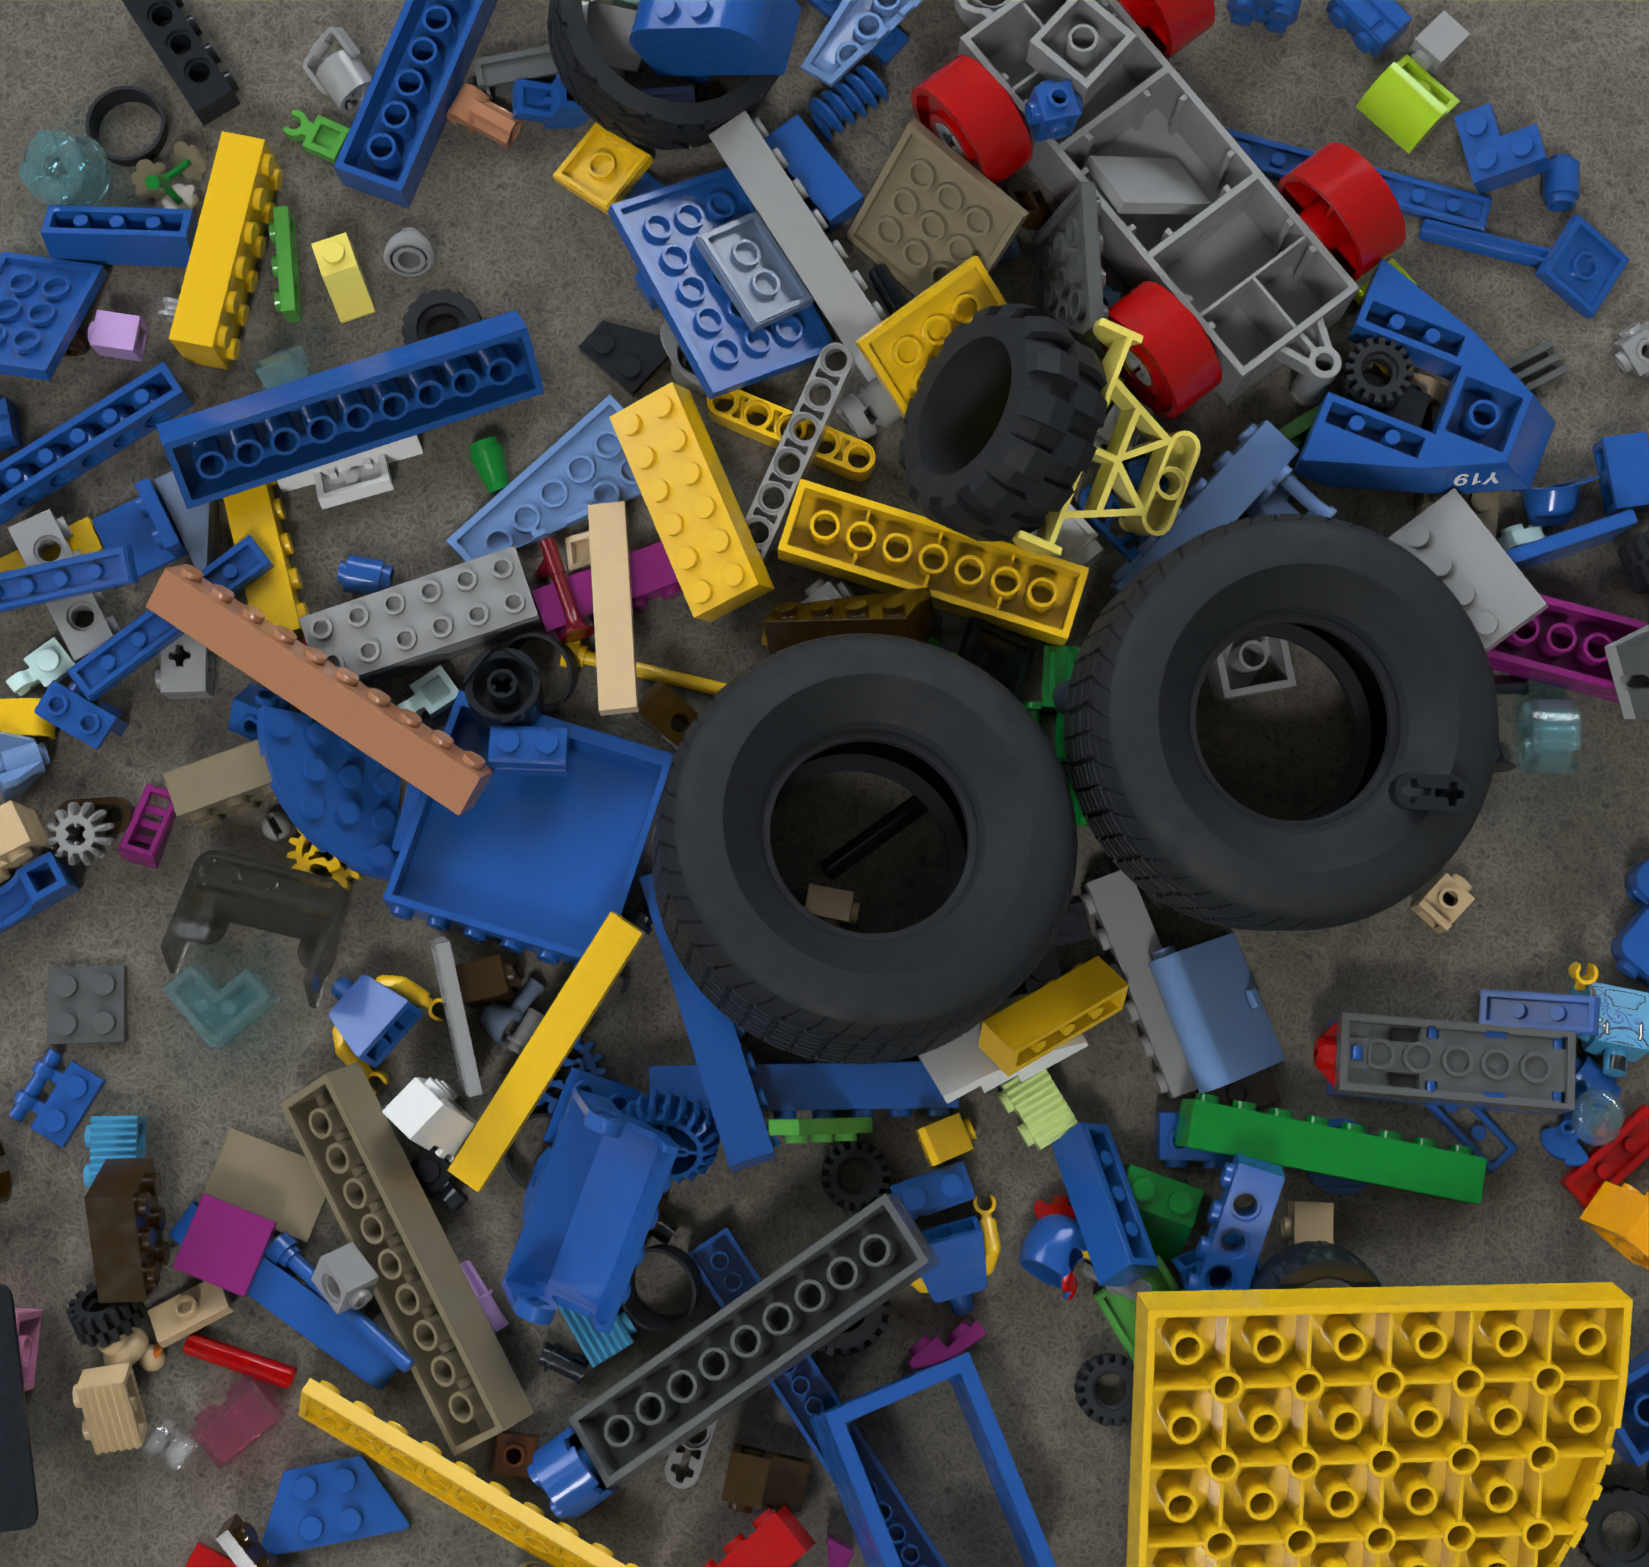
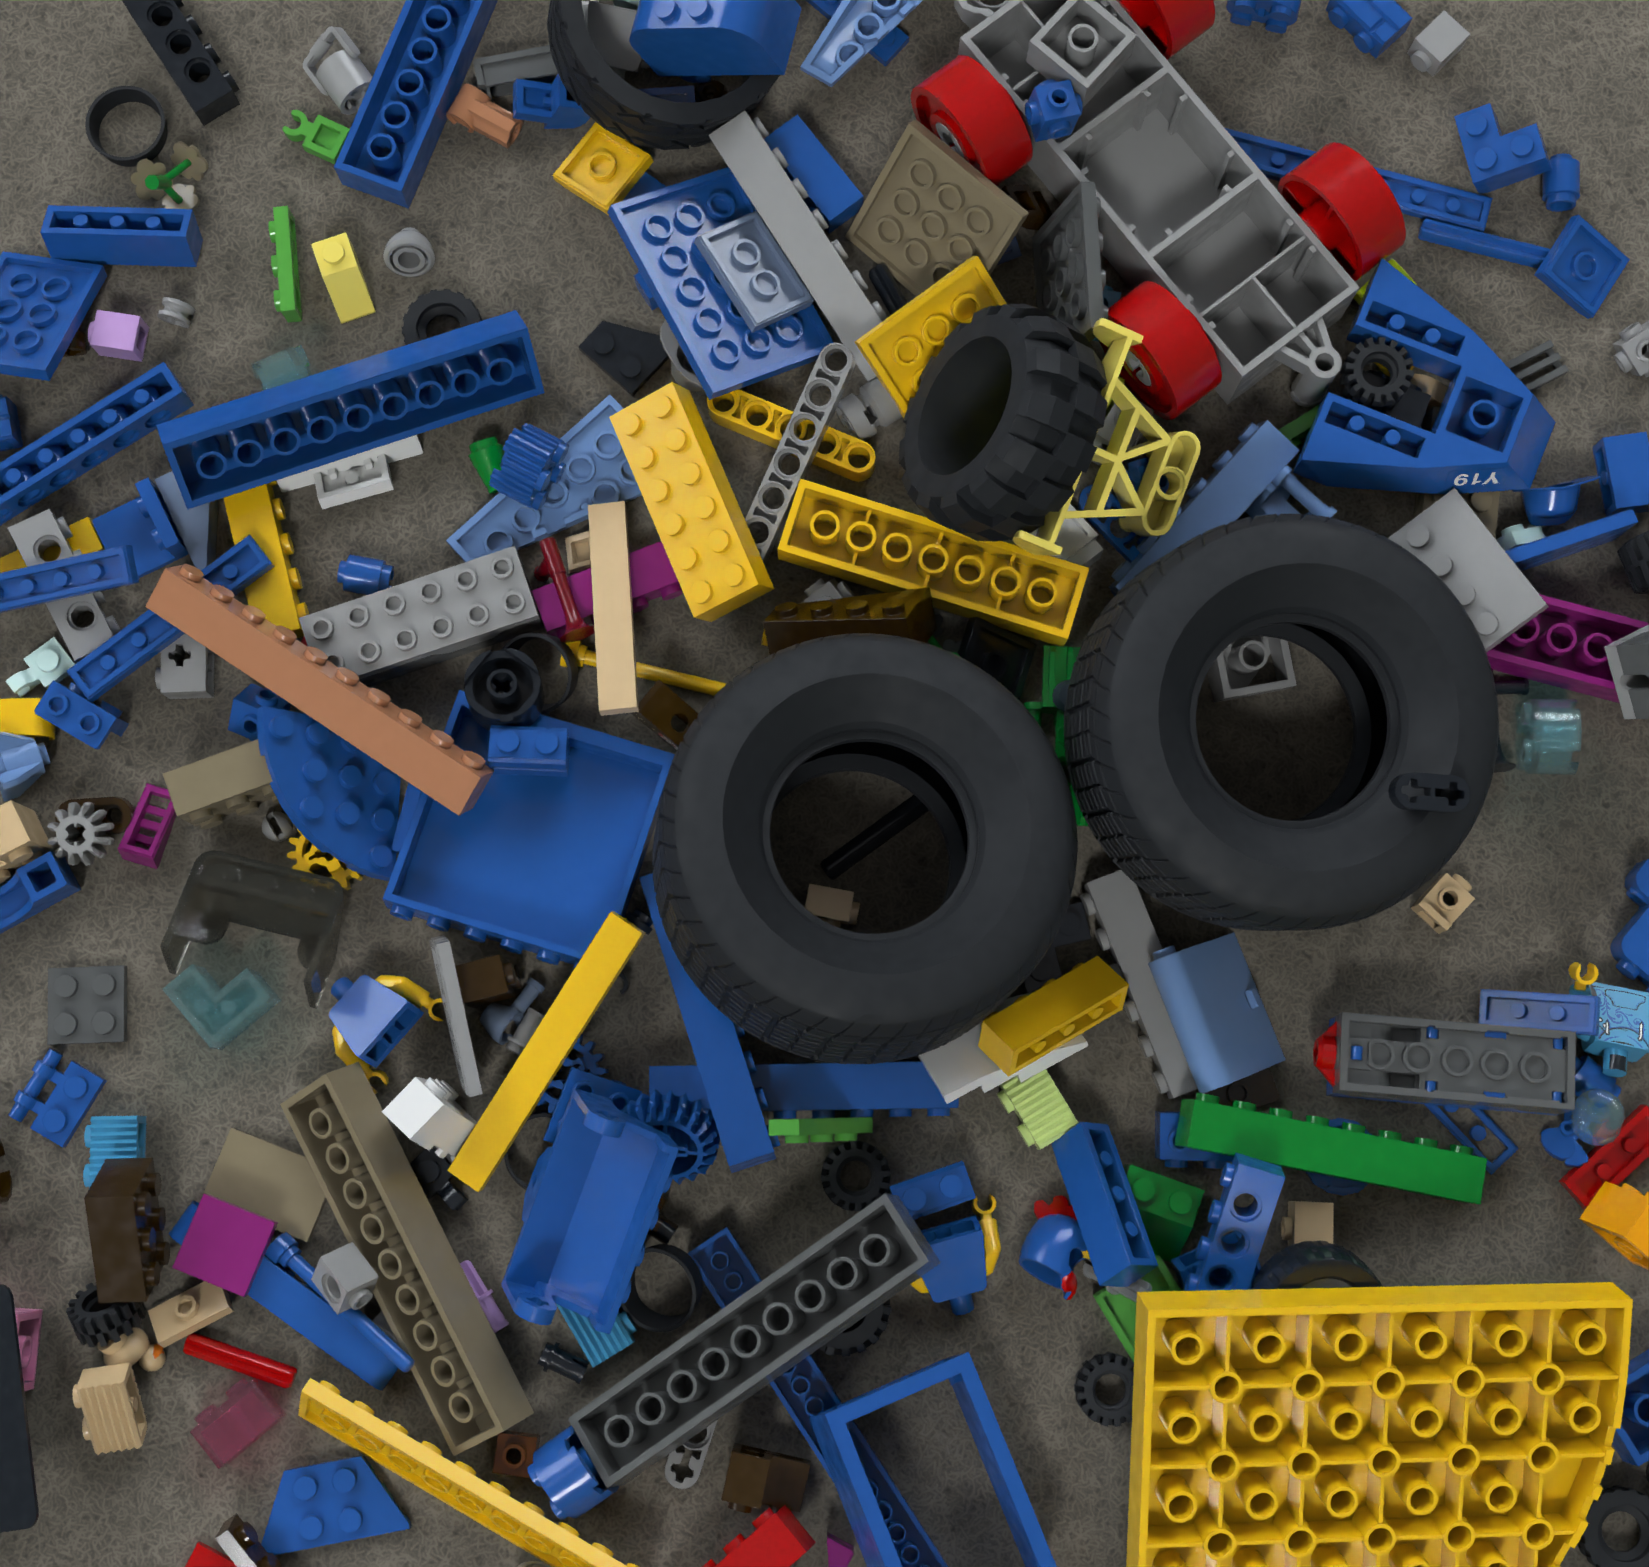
(65, 169): clear light blue brick -> none
(171, 1445): clear wheel -> none
(226, 251): yellow brick -> none
(432, 693): light aqua plate -> none
(529, 465): none -> blue brick
(846, 99): blue piece -> none
(933, 1351): magenta slope -> none
(946, 1139): yellow slope -> none
(1147, 185): light grey tile -> none
(1407, 103): lime brick -> none

